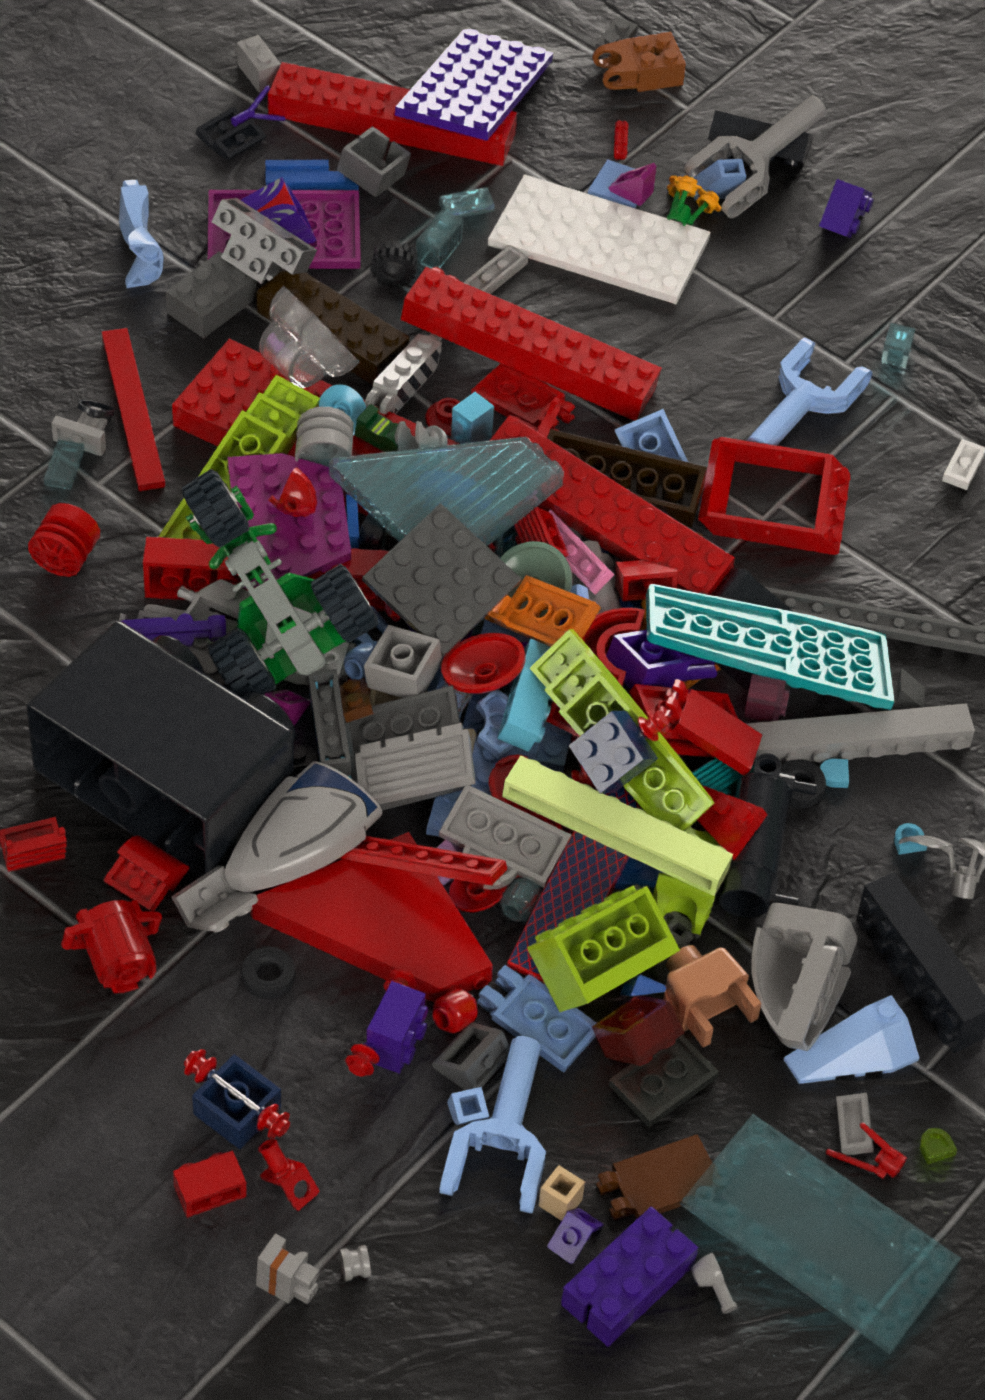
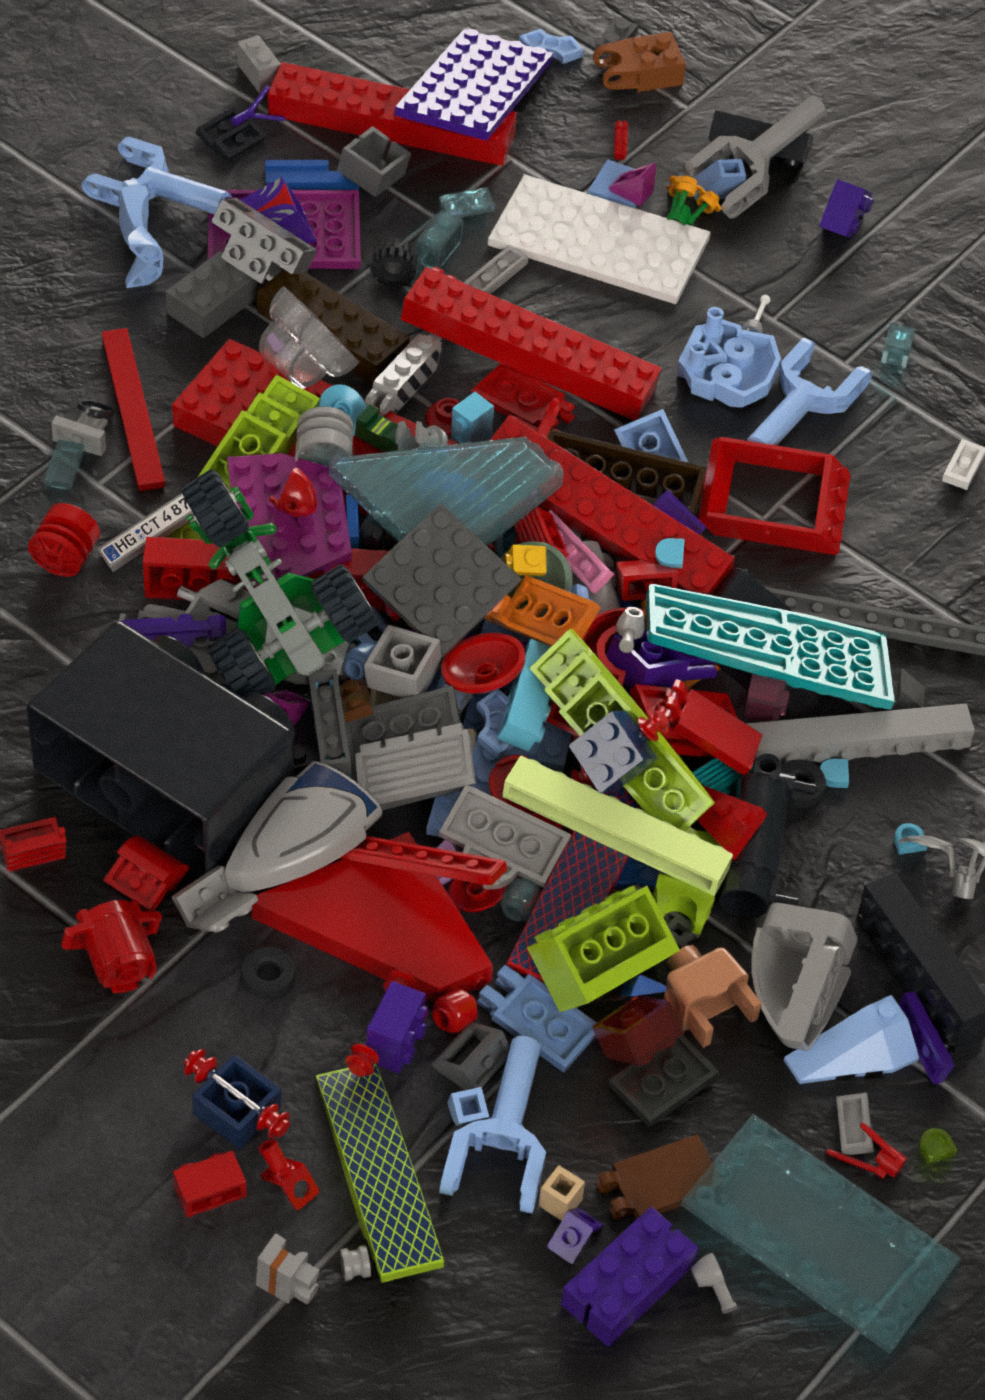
(156, 178): none -> light blue piece
(157, 524): none -> tile
(379, 1174): none -> dark blue slope
(526, 560): none -> yellow bracket
(563, 48): none -> light blue tile
(631, 627): none -> light grey bar
(670, 552): none -> medium azure tile
(674, 508): none -> dark purple tile
(729, 362): none -> light blue brick
(754, 324): none -> hinge
(929, 1046): none -> dark purple plate

